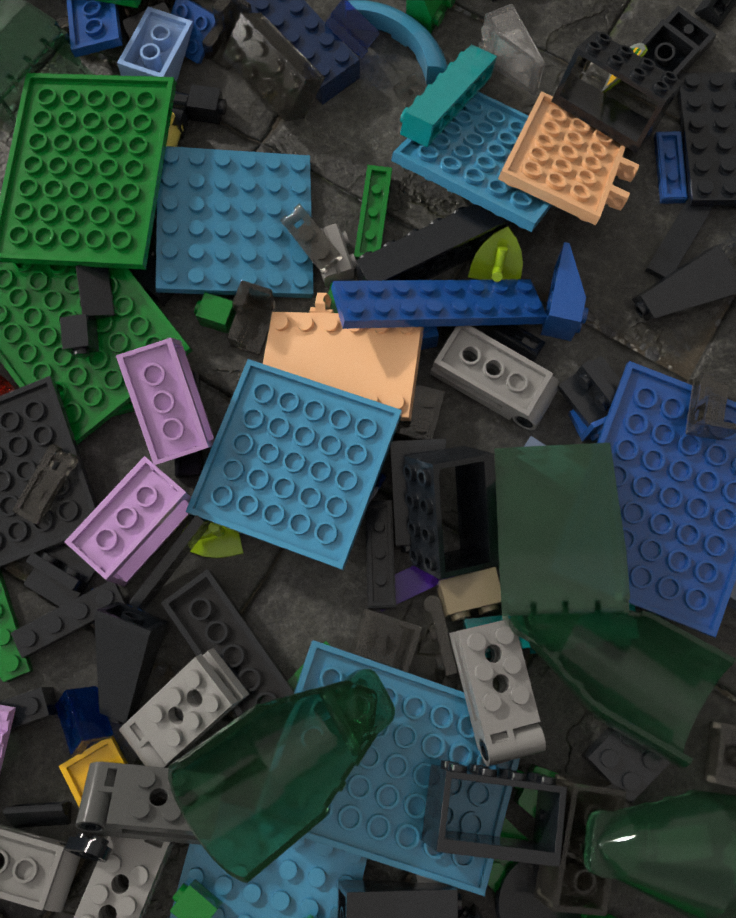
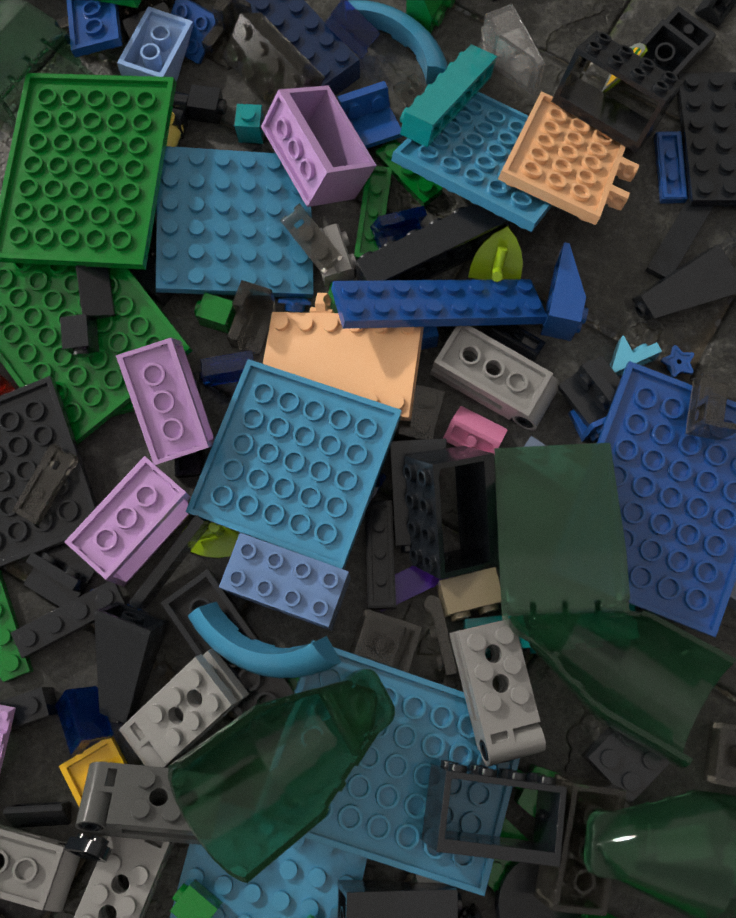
(224, 368): none -> clear blue panel
(248, 123): none -> teal brick
(259, 656): none -> dark azure brick
(285, 581): none -> medium blue hose
(295, 304): none -> blue plate
(317, 145): none -> lavender hose
(371, 114): none -> blue bracket
(397, 225): none -> clear blue panel
(420, 188): none -> green plate
(474, 431): none -> bright pink panel
(640, 355): none -> medium azure slope
(672, 365): none -> blue plate

